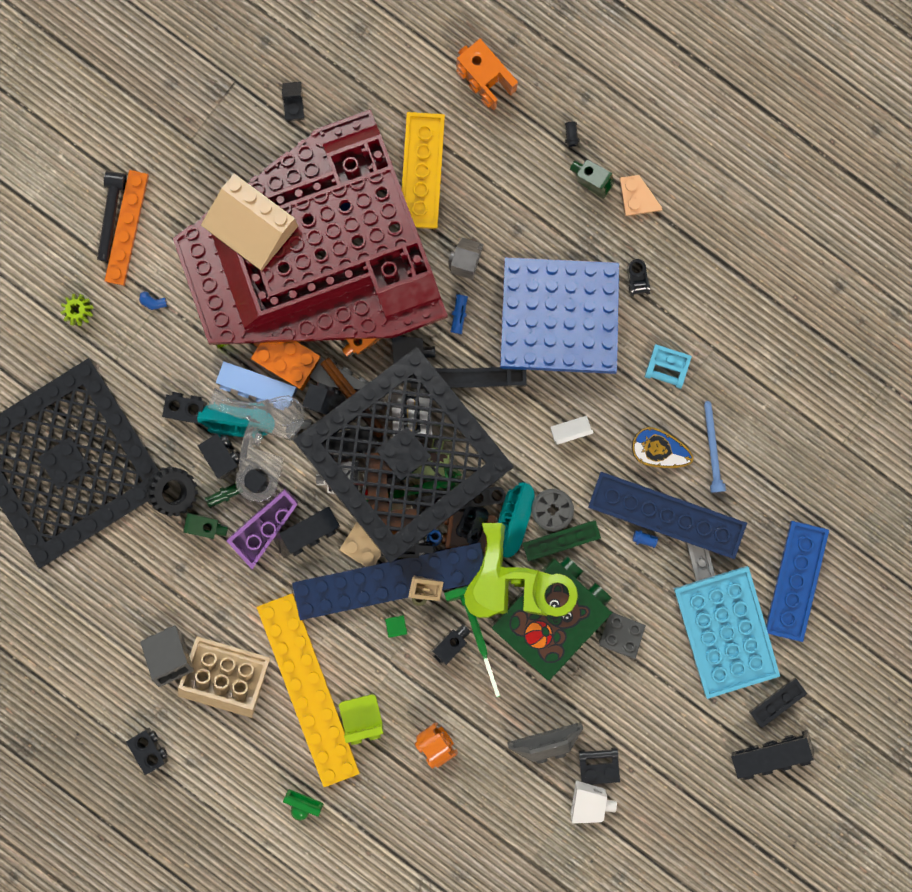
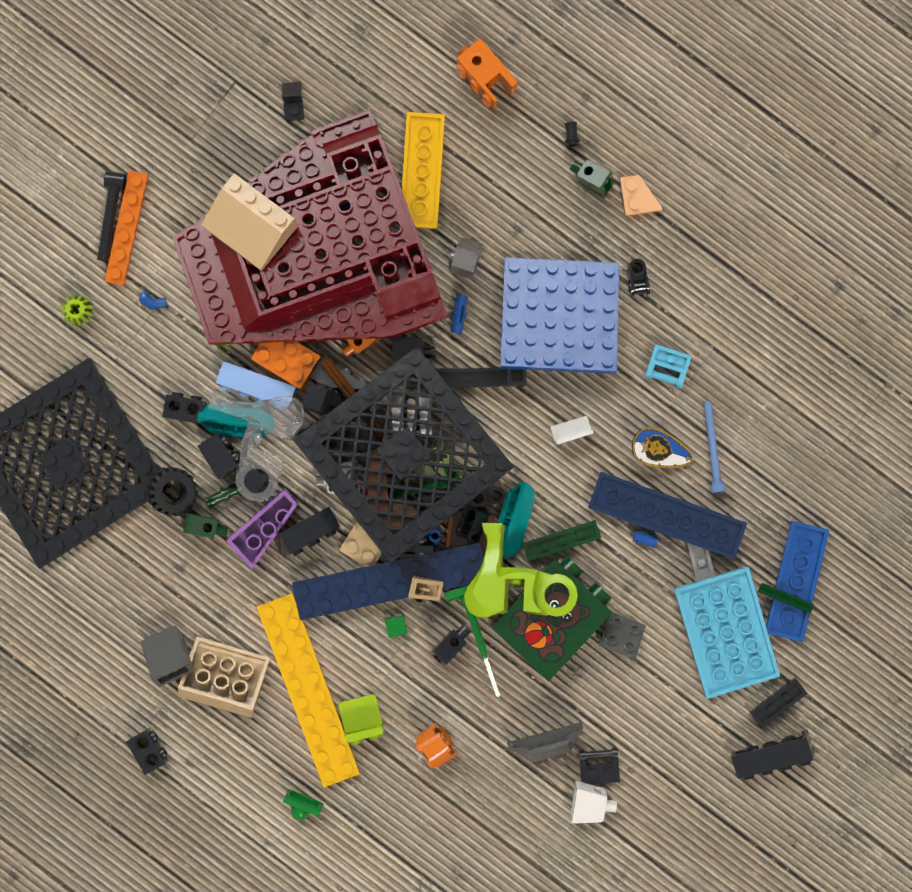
(562, 516): dark grey wheel -> none
(785, 597): none -> dark green axle

